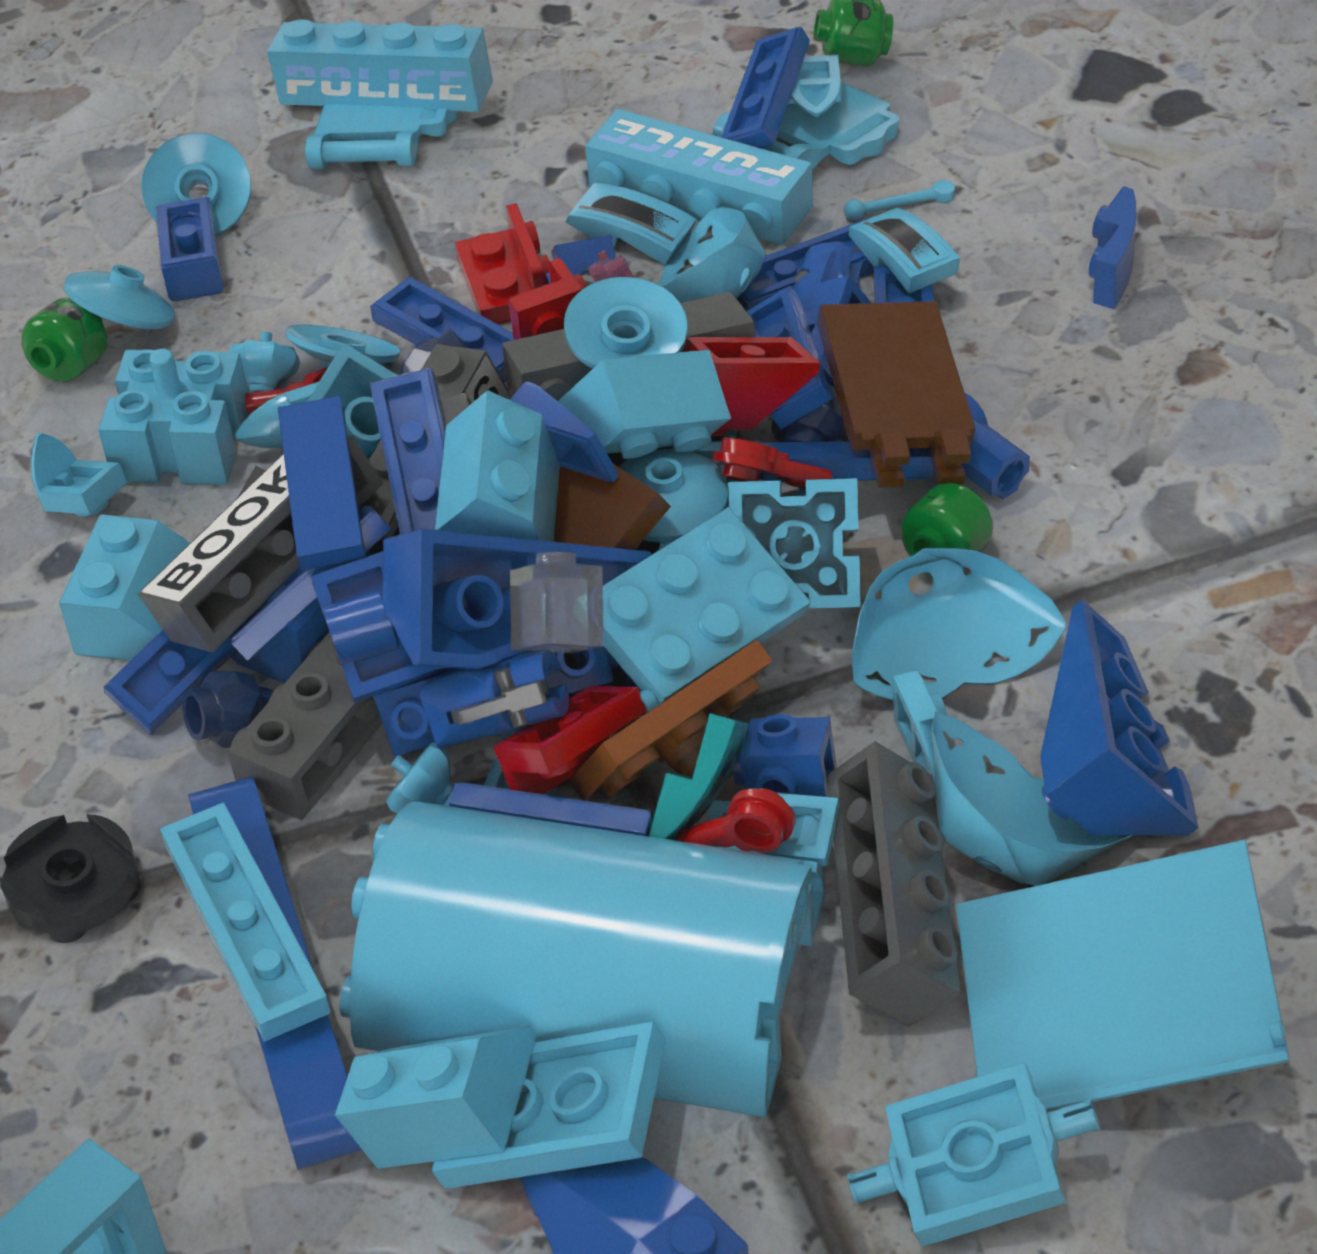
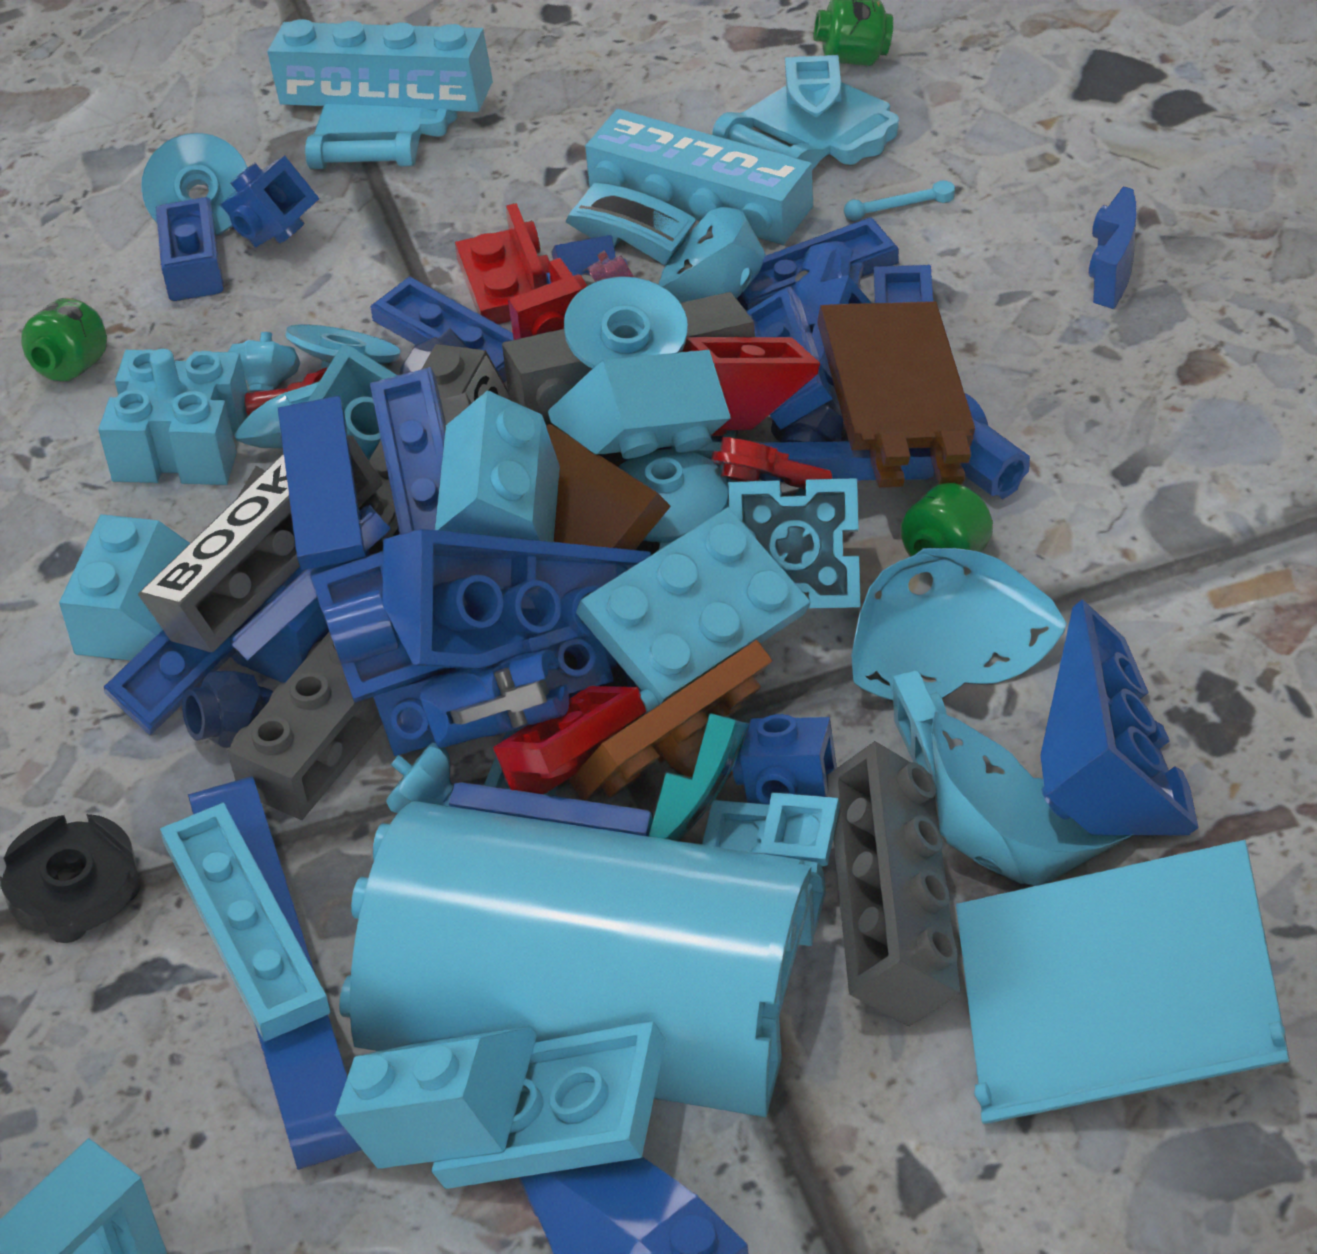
(69, 483): medium azure plate -> none
(119, 297): medium azure dish -> none
(269, 202): none -> blue brick
(556, 605): clear brick -> none
(572, 440): blue slope -> none
(754, 822): red plate -> none
(766, 88): blue tile -> none
(906, 247): medium azure slope -> none
(974, 1154): medium azure plate -> none

